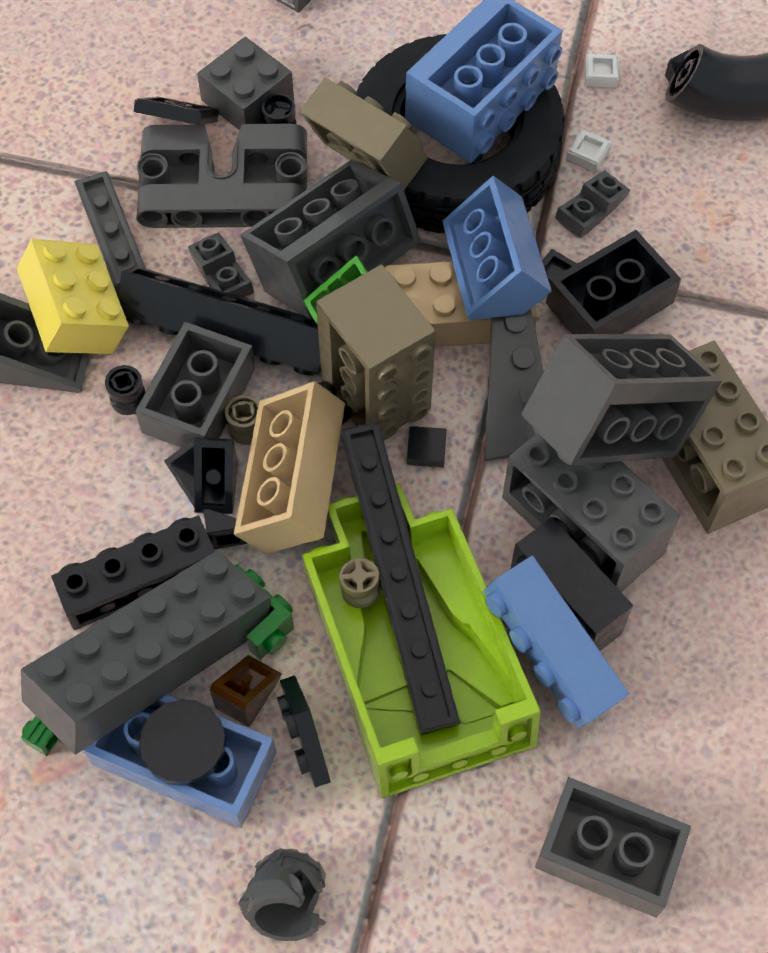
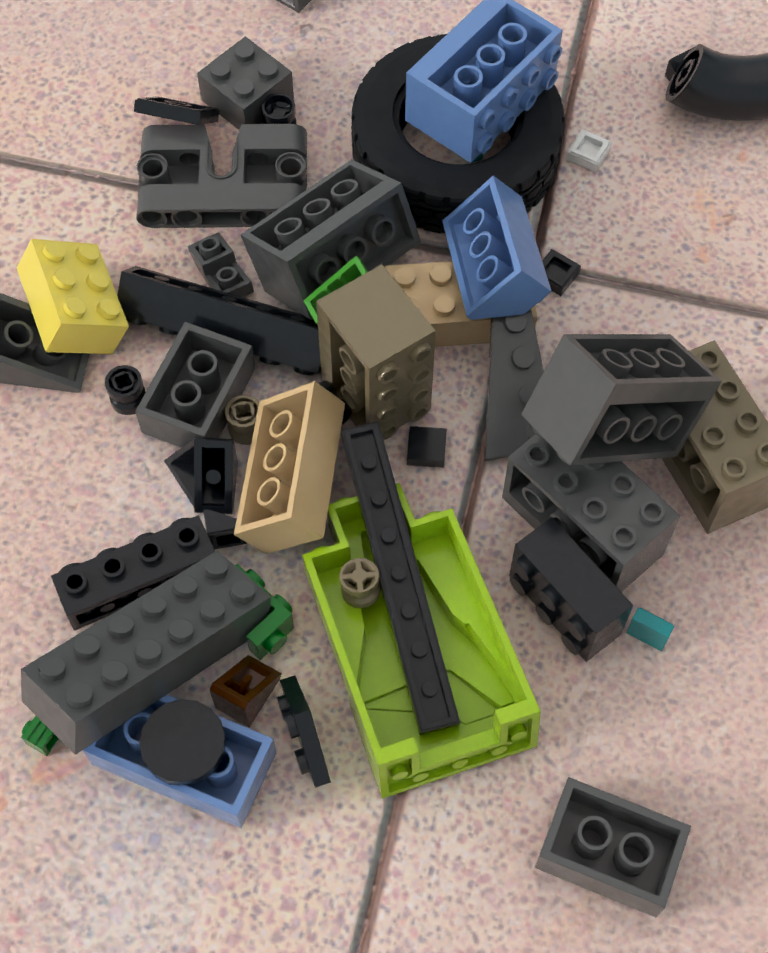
(109, 225): dark grey tile -> none
(284, 895): dark grey helmet -> none
(364, 131): dark tan brick -> none
(554, 643): medium blue slope -> none
(593, 204): dark grey slope -> none
(601, 70): white tile -> none
(613, 288): black brick -> none
(650, 629): none -> teal tile

